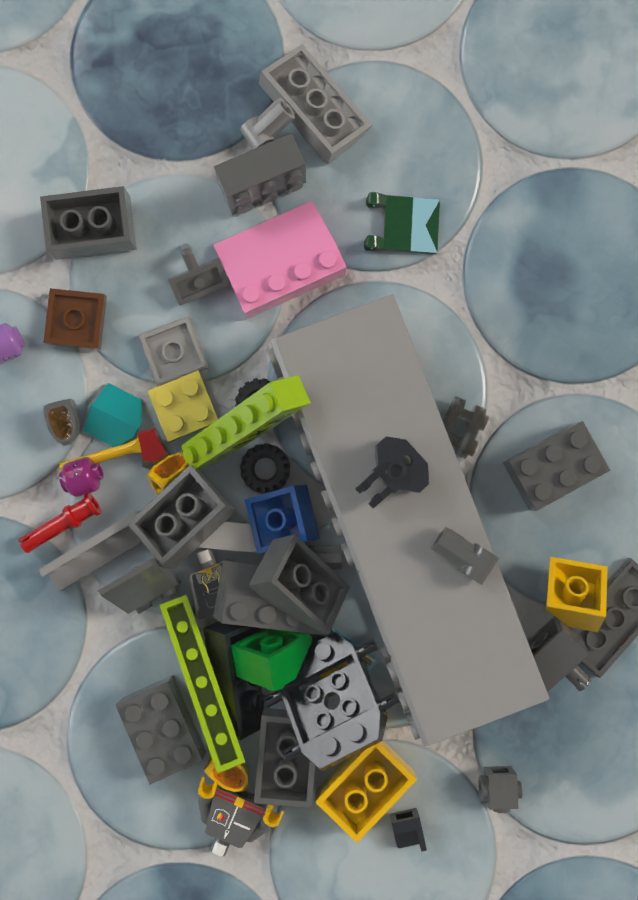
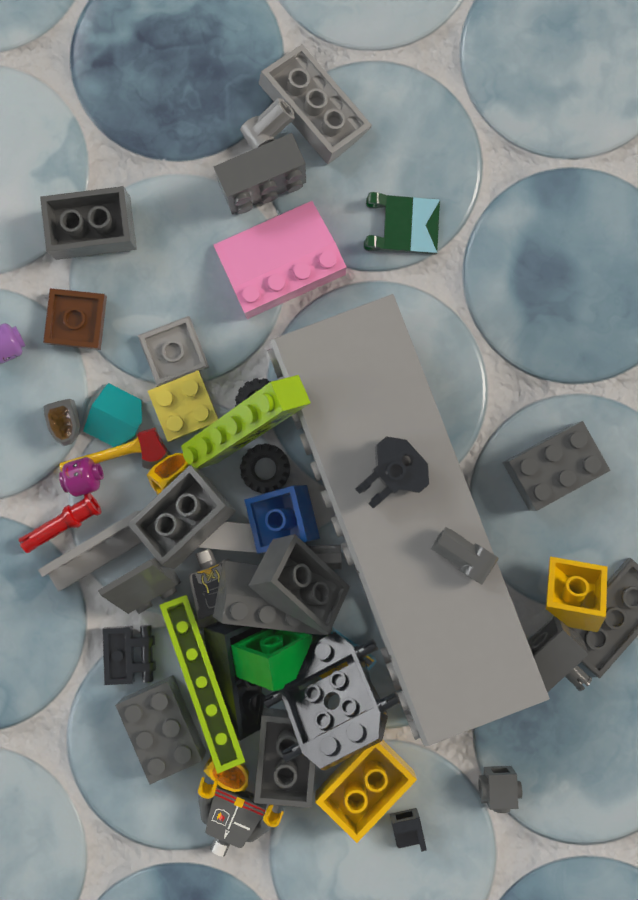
(119, 654): none -> black plate
(197, 279): dark grey plate -> none
(476, 421): clear smoke brick -> none

